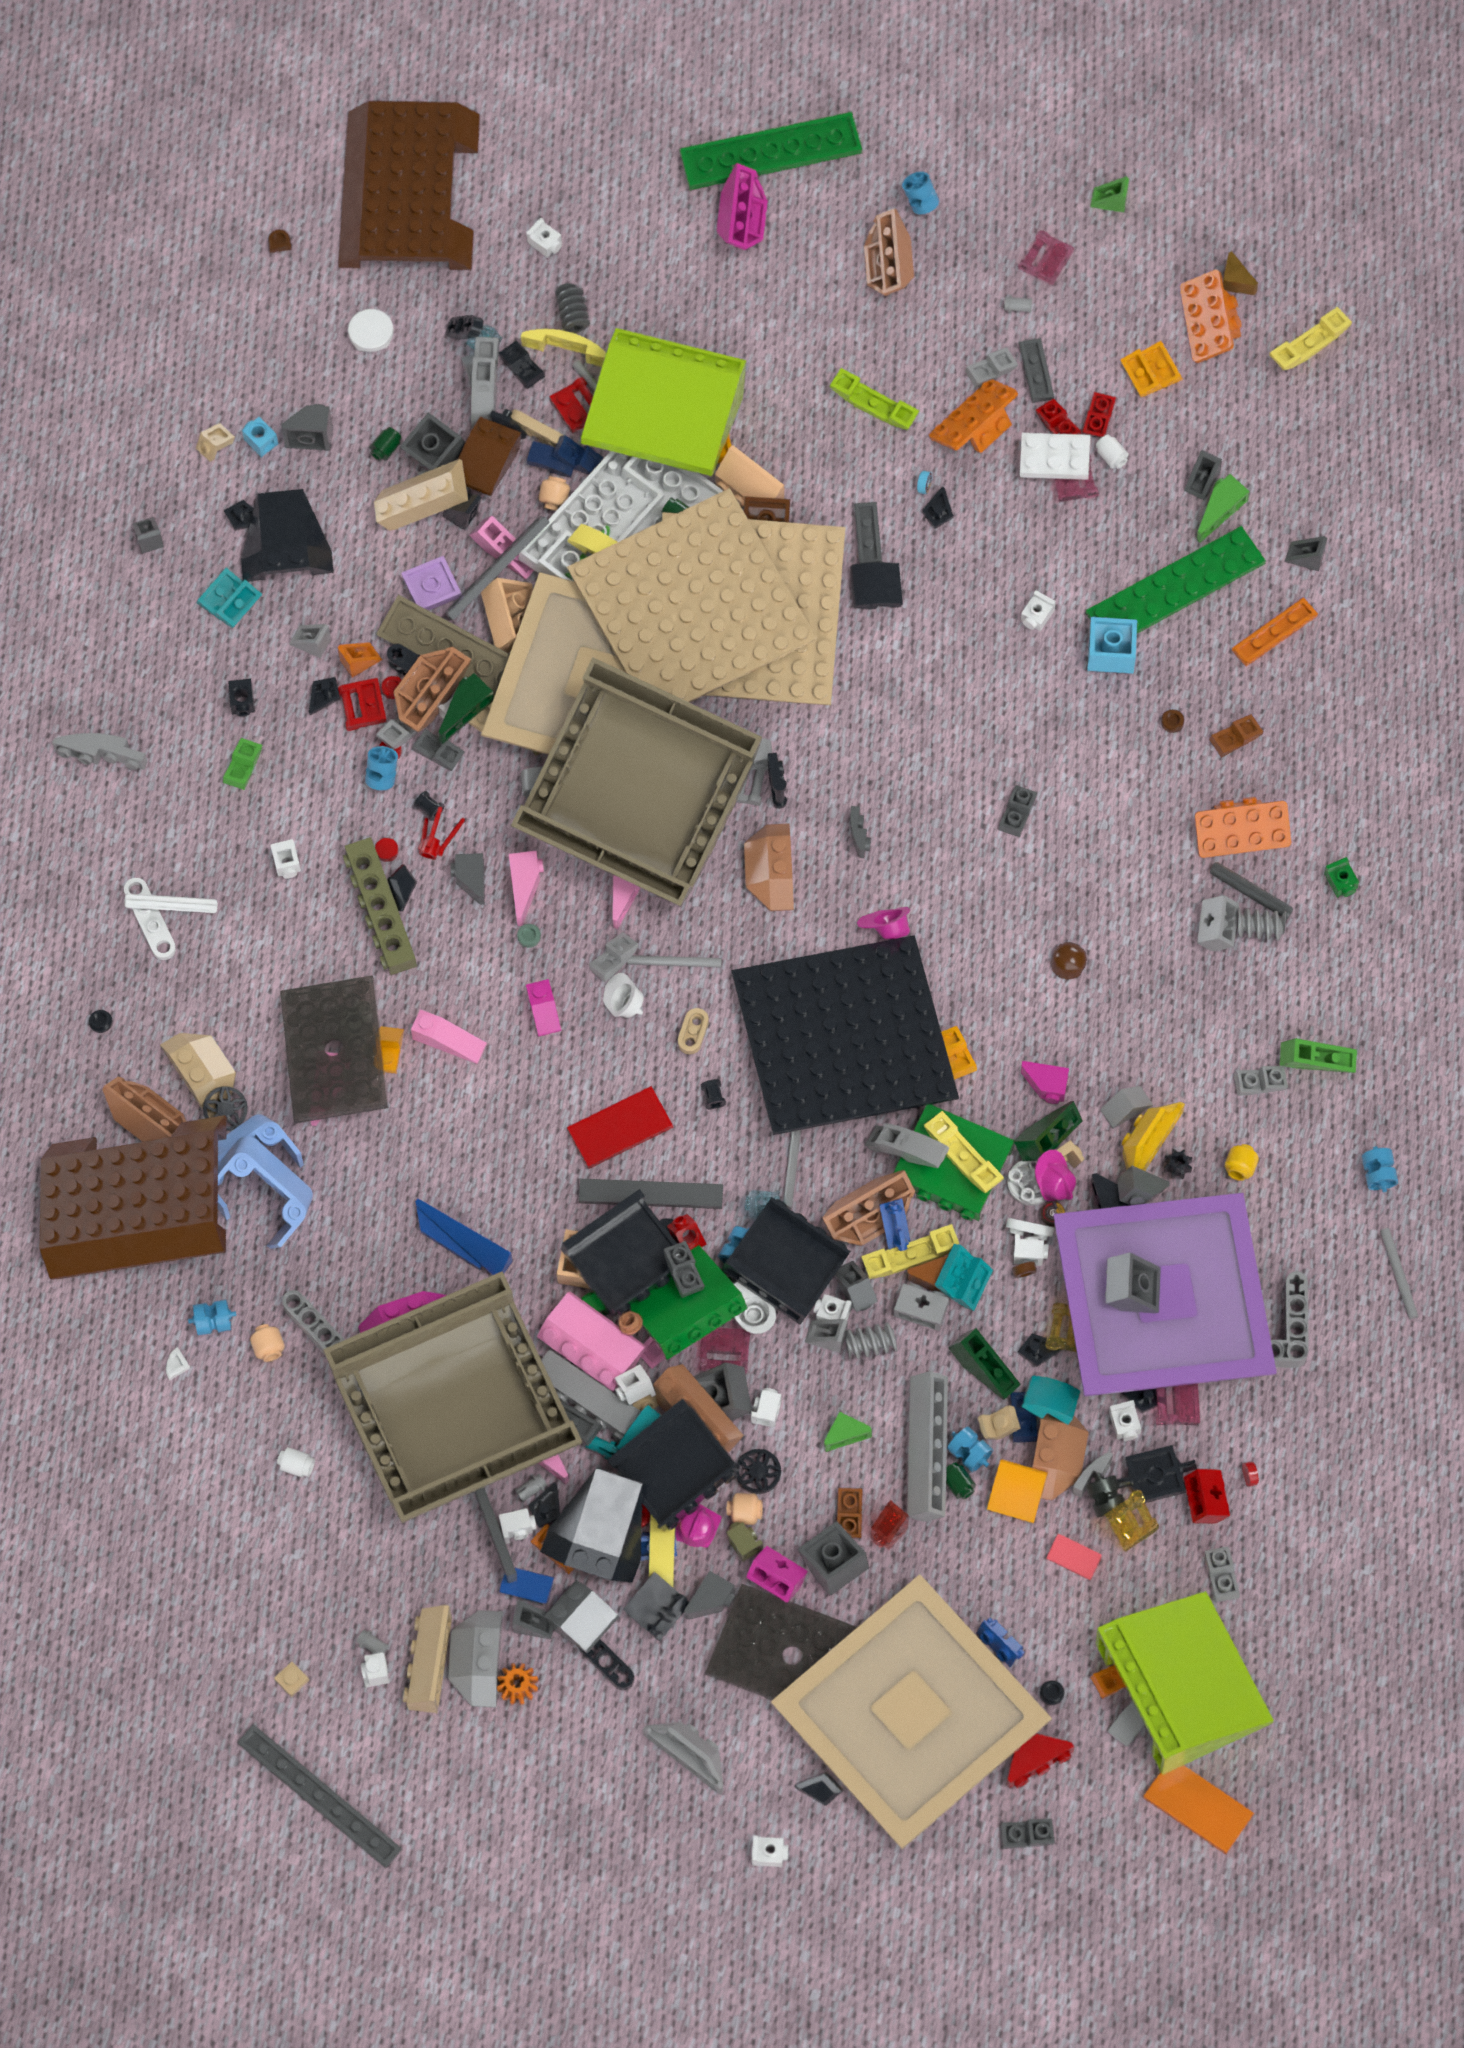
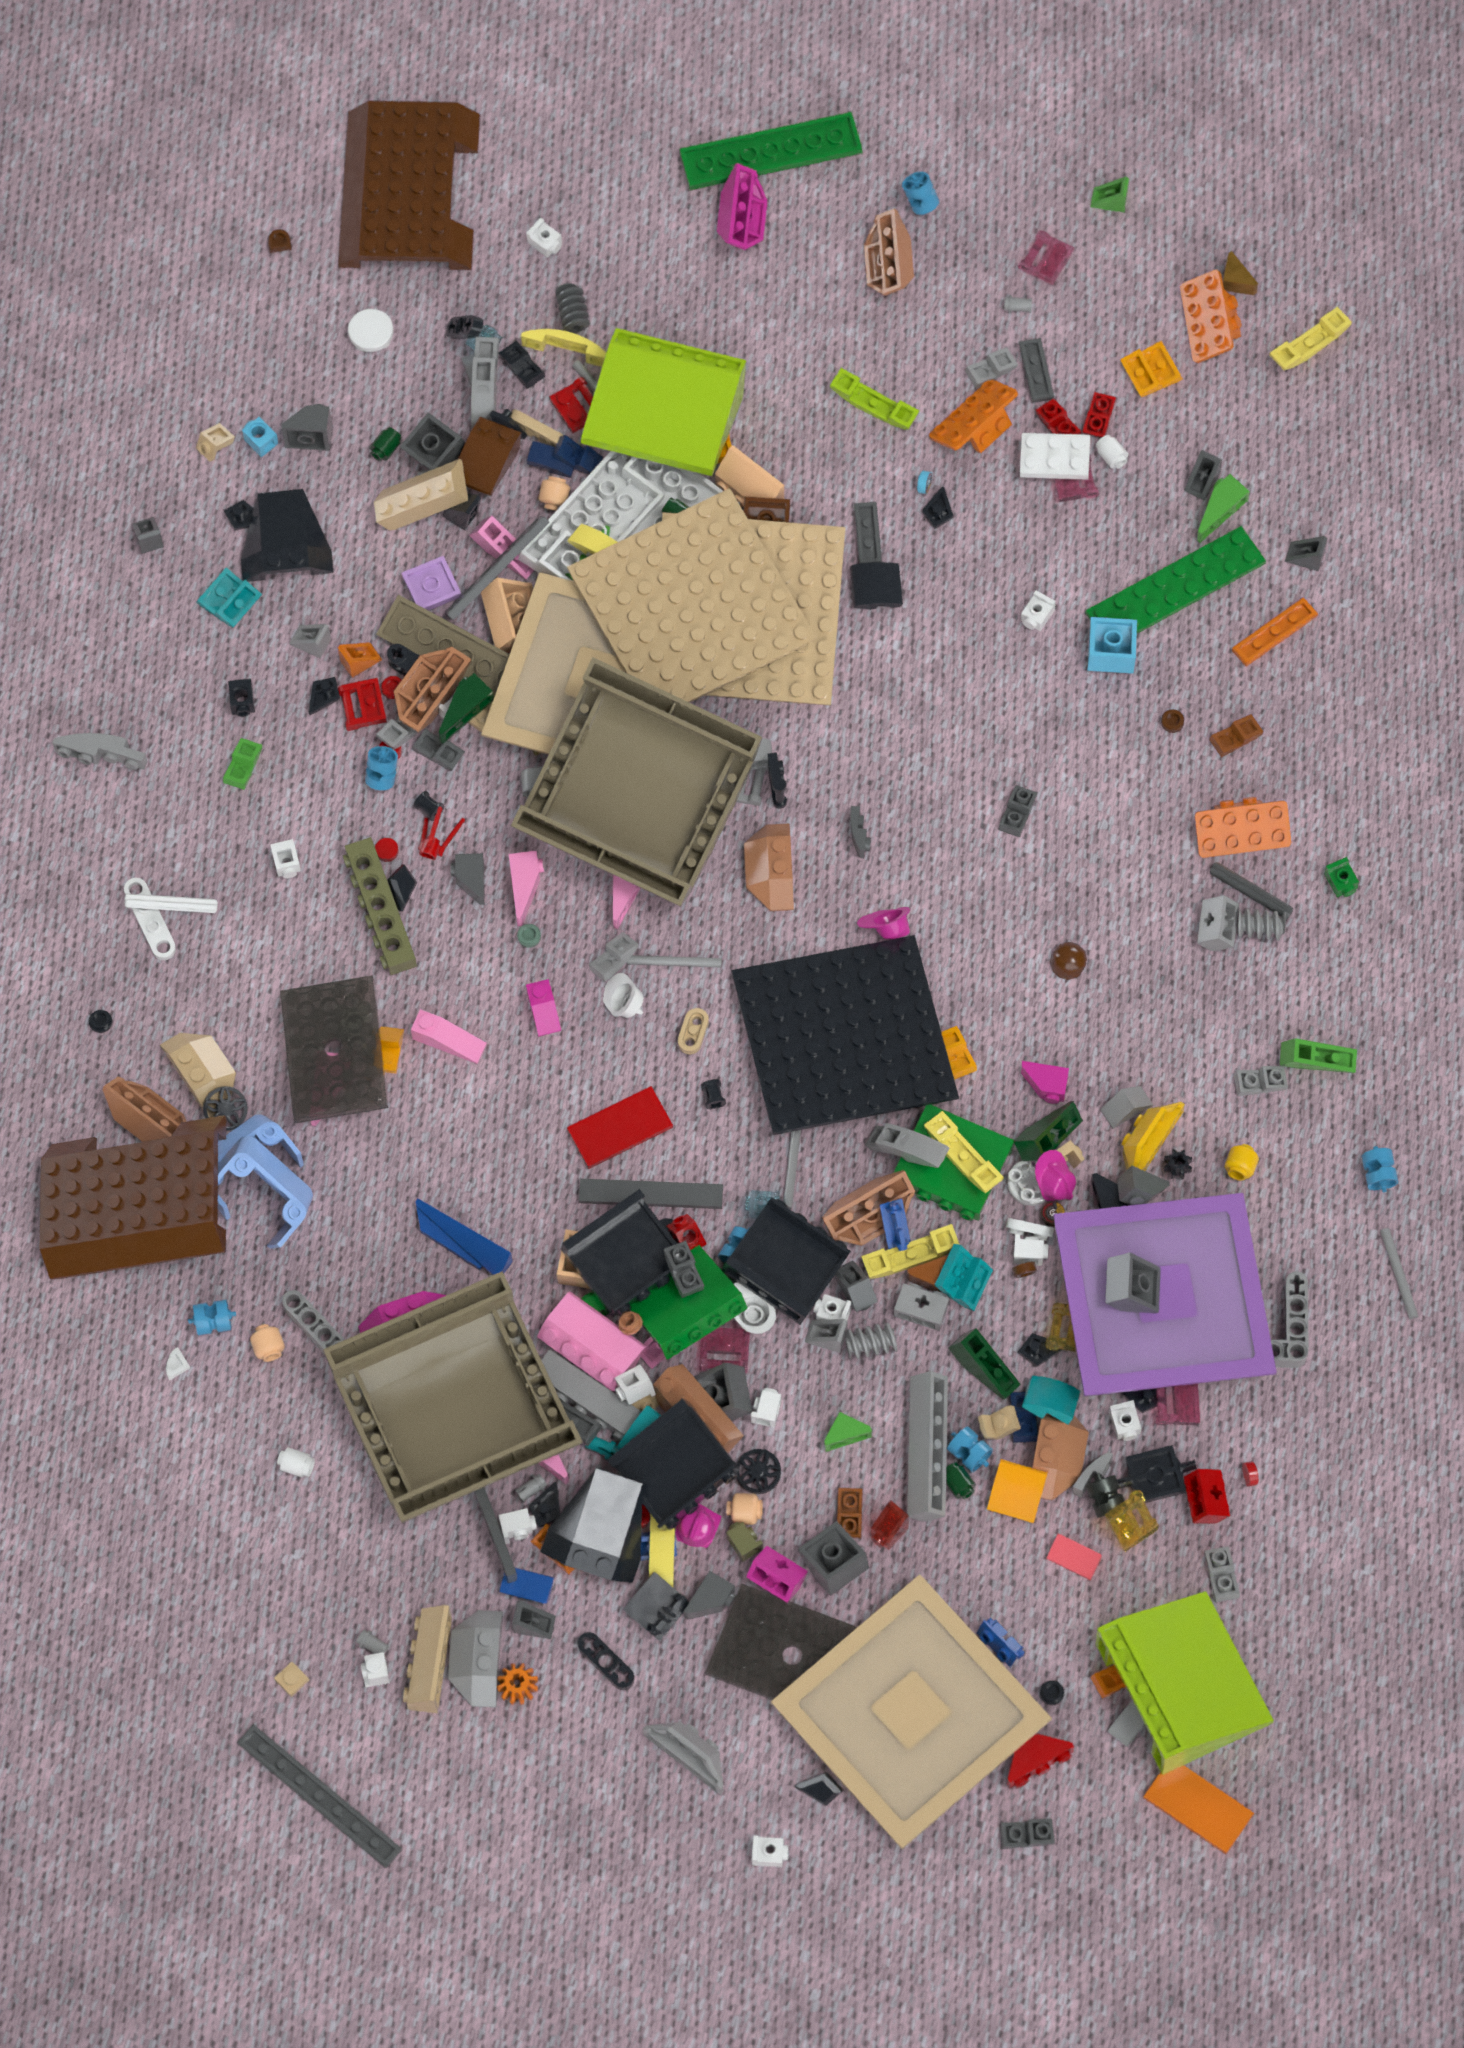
(581, 1616): slope -> none

